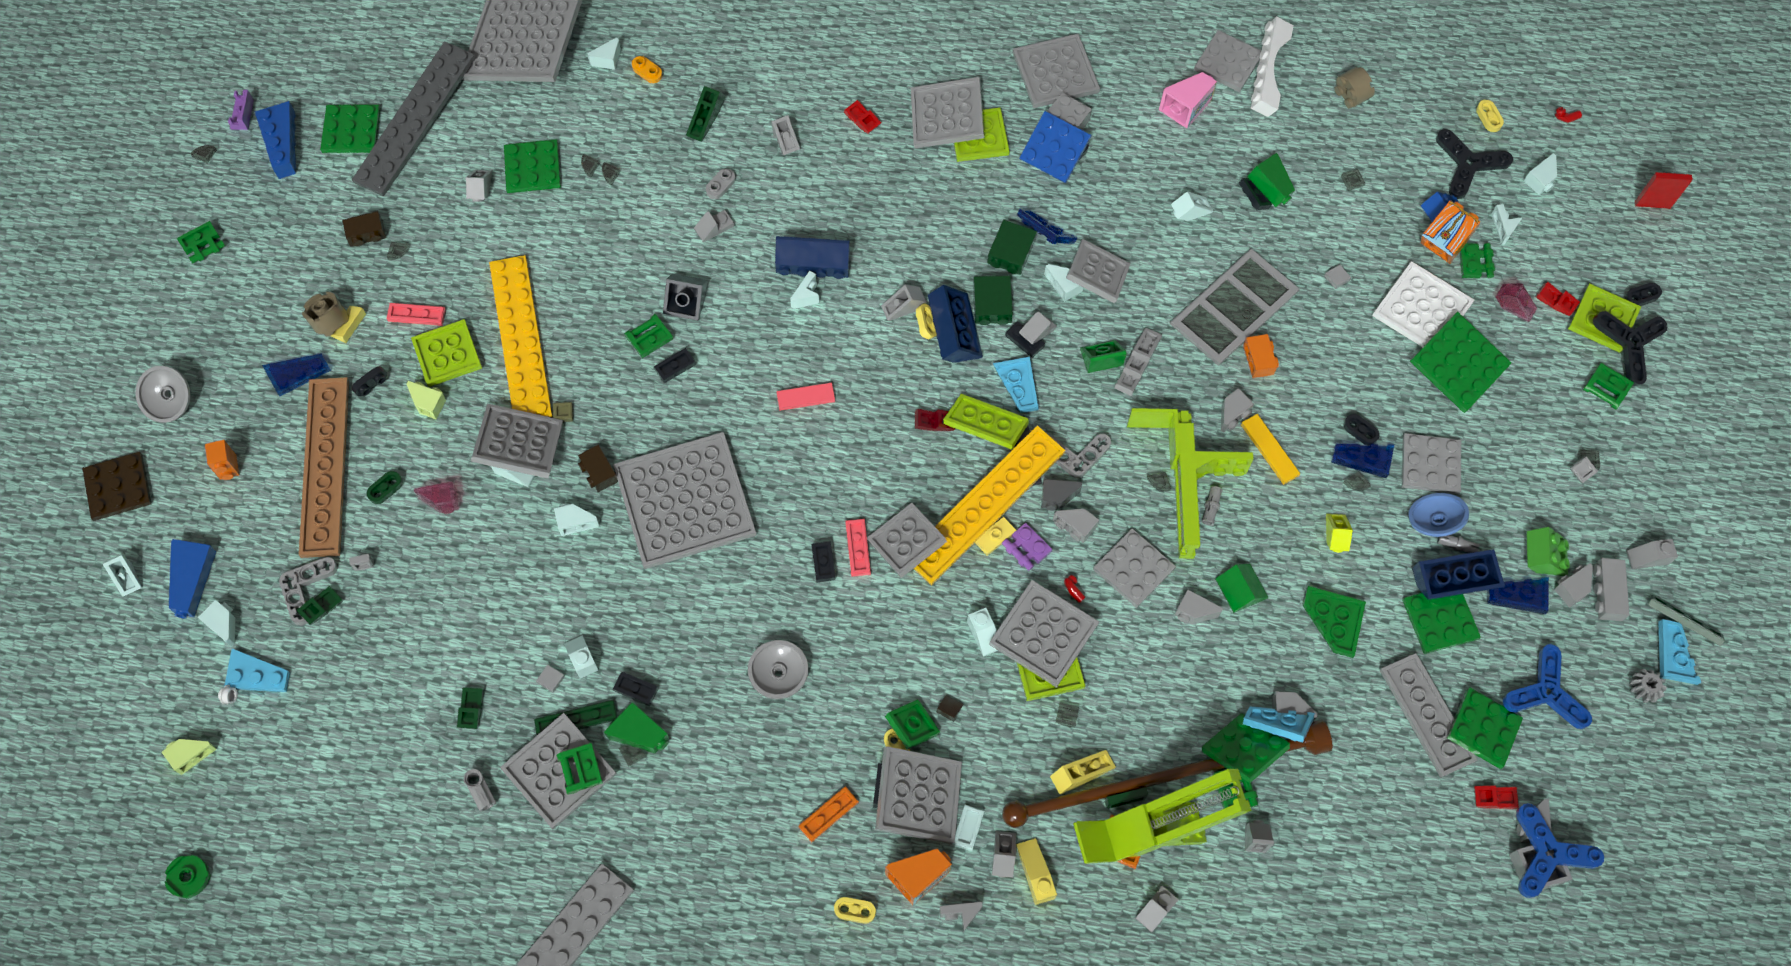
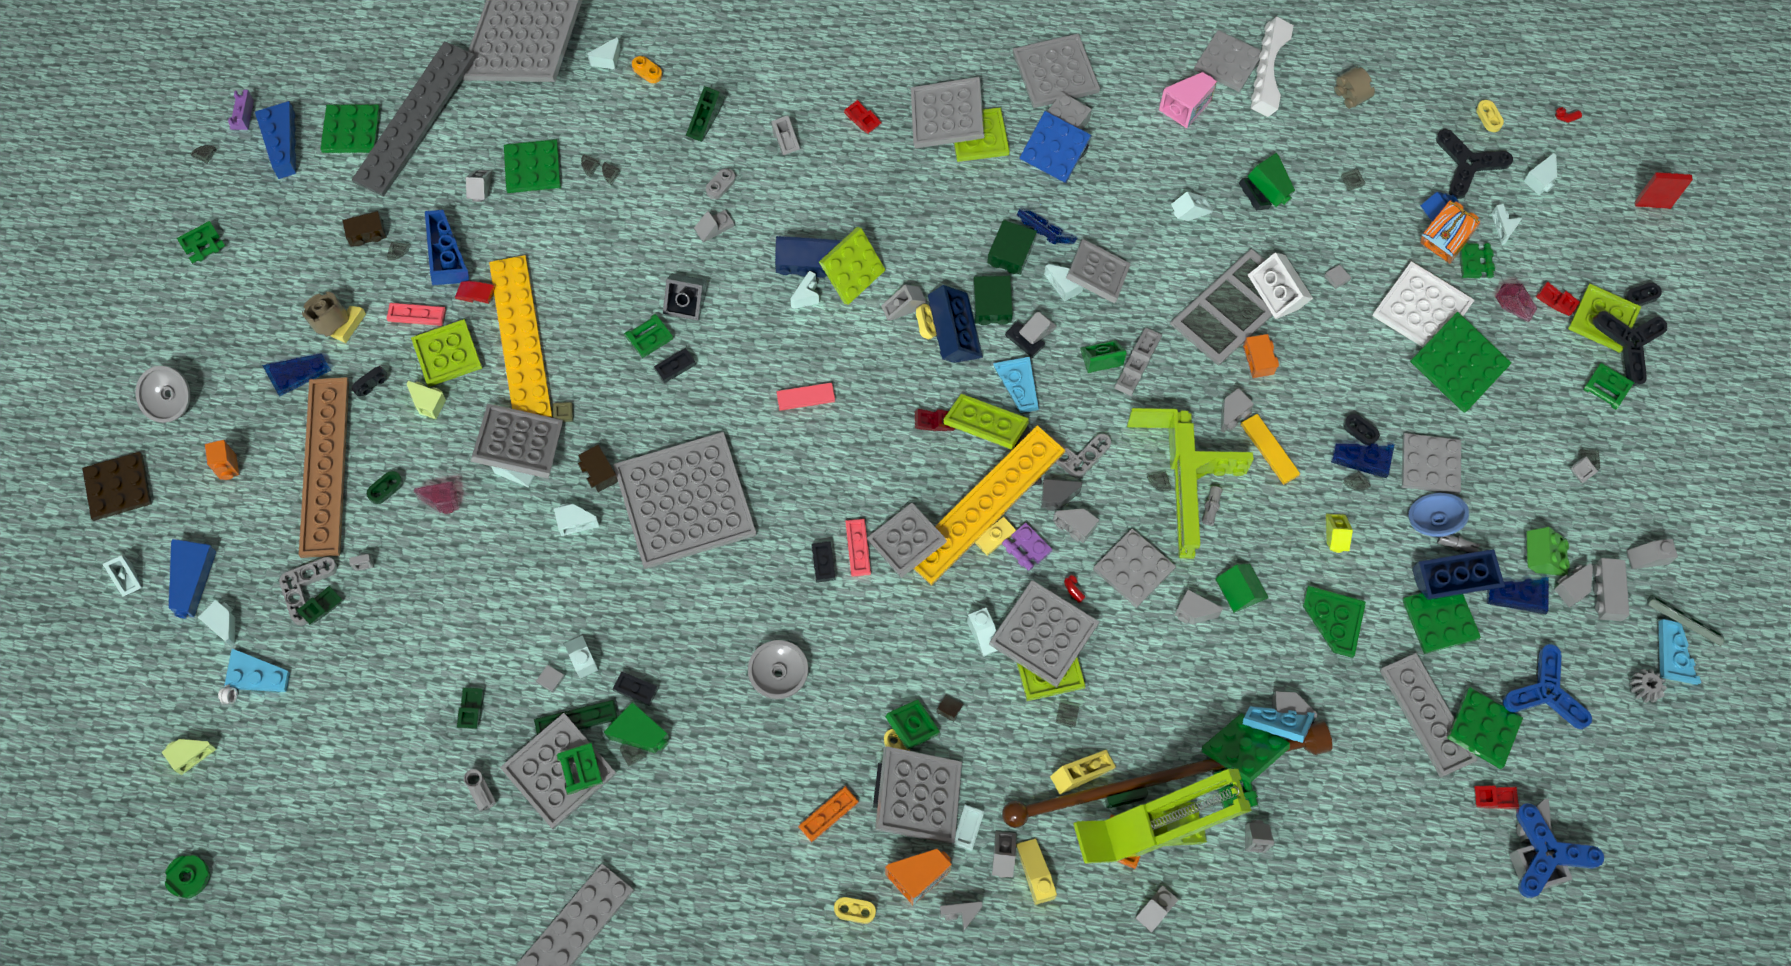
(444, 256): none -> blue wedge
(475, 291): none -> red slope
(852, 265): none -> lime plate
(1280, 286): none -> white slope

